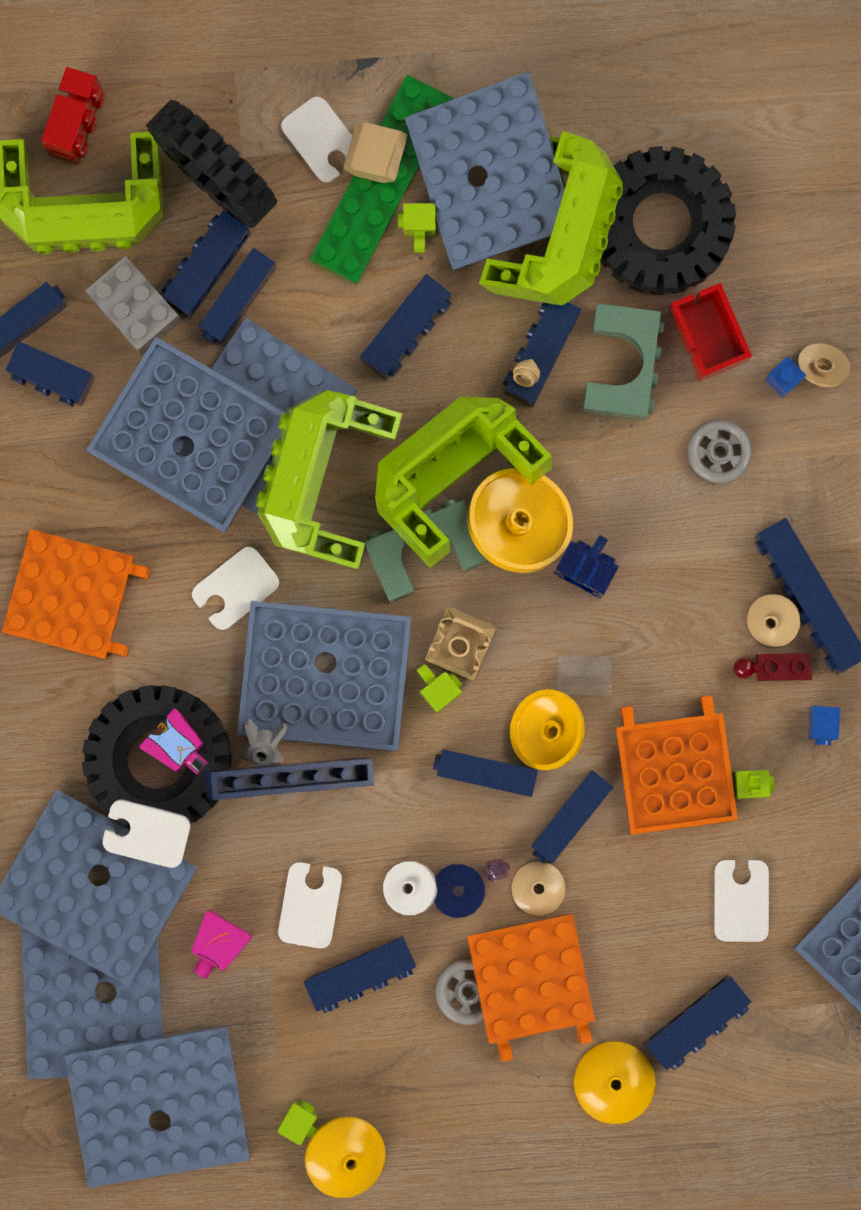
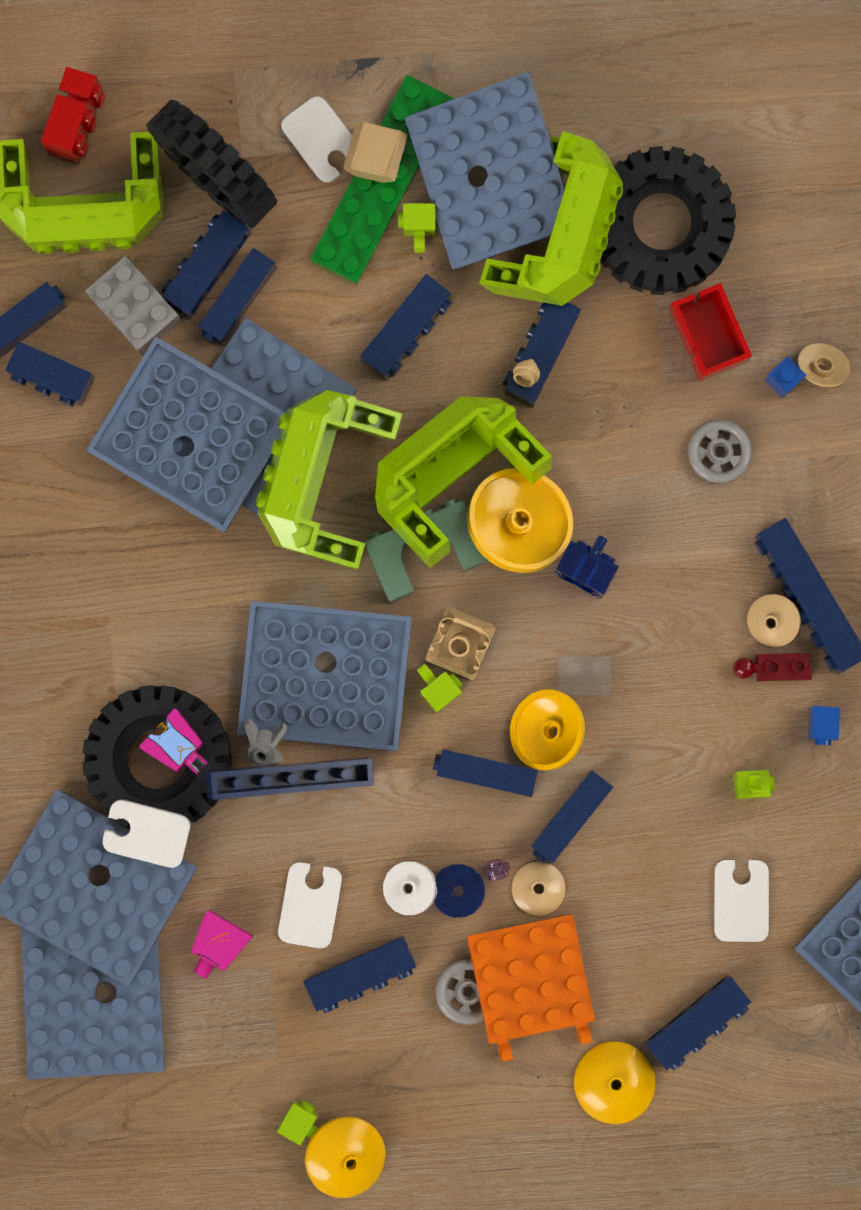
(70, 595): orange plate -> none
(180, 1074): sand blue plate -> none
(238, 582): white piece -> none
(642, 330): sand green arch -> none
(676, 771): orange plate -> none

